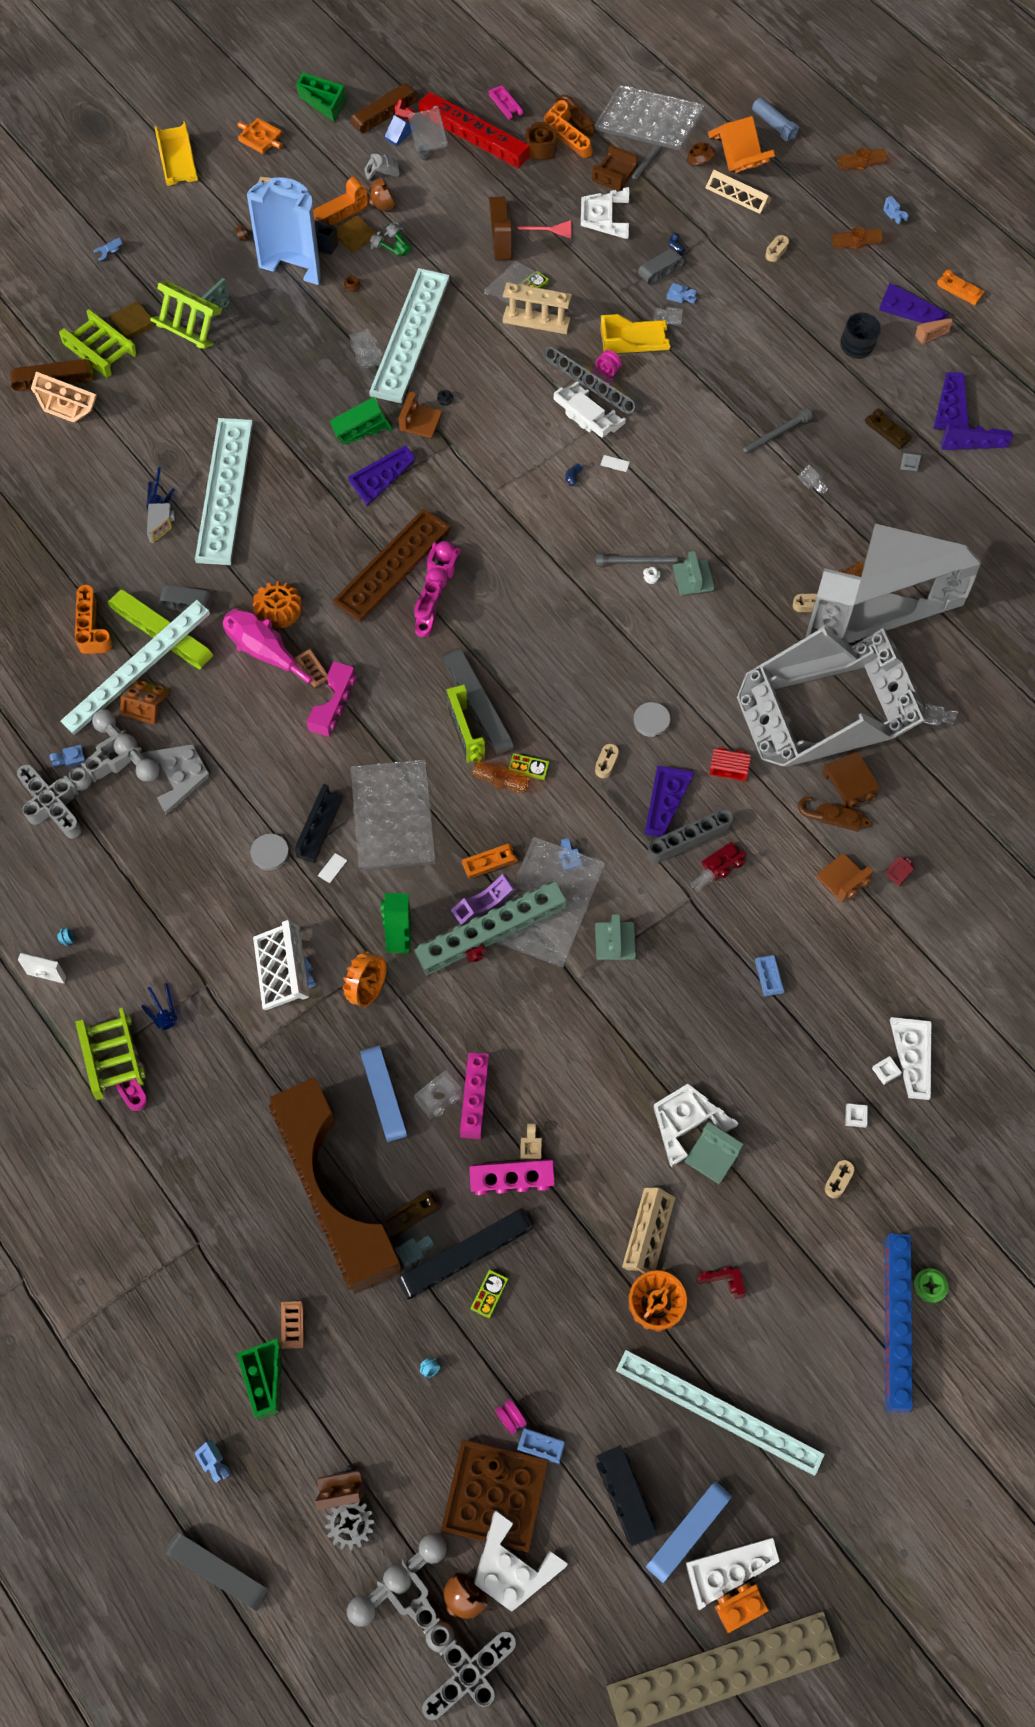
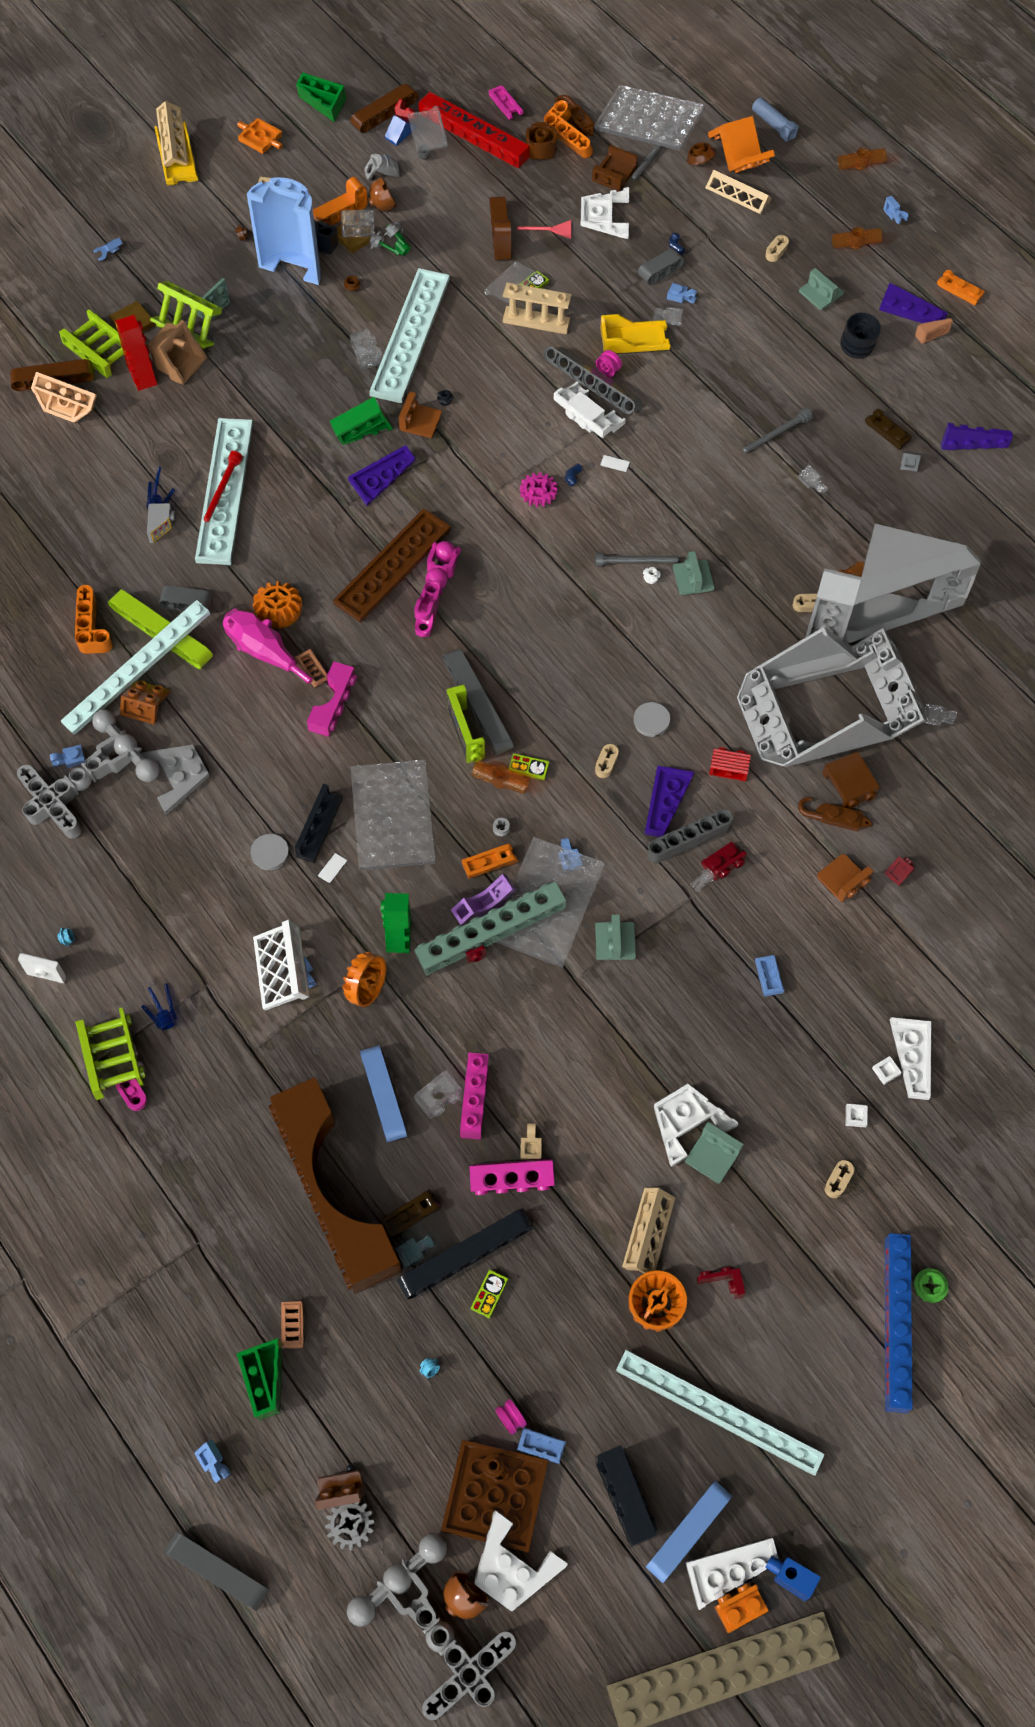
(136, 352): none -> red wedge
(168, 132): none -> tan fence
(176, 352): none -> medium nougat piece
(234, 460): none -> red piece
(357, 223): none -> clear brick
(501, 833): none -> light grey bush
(538, 489): none -> dark pink gear
(803, 1580): none -> blue torso
(820, 290): none -> sand green bracket
(952, 403): dark purple wing -> none

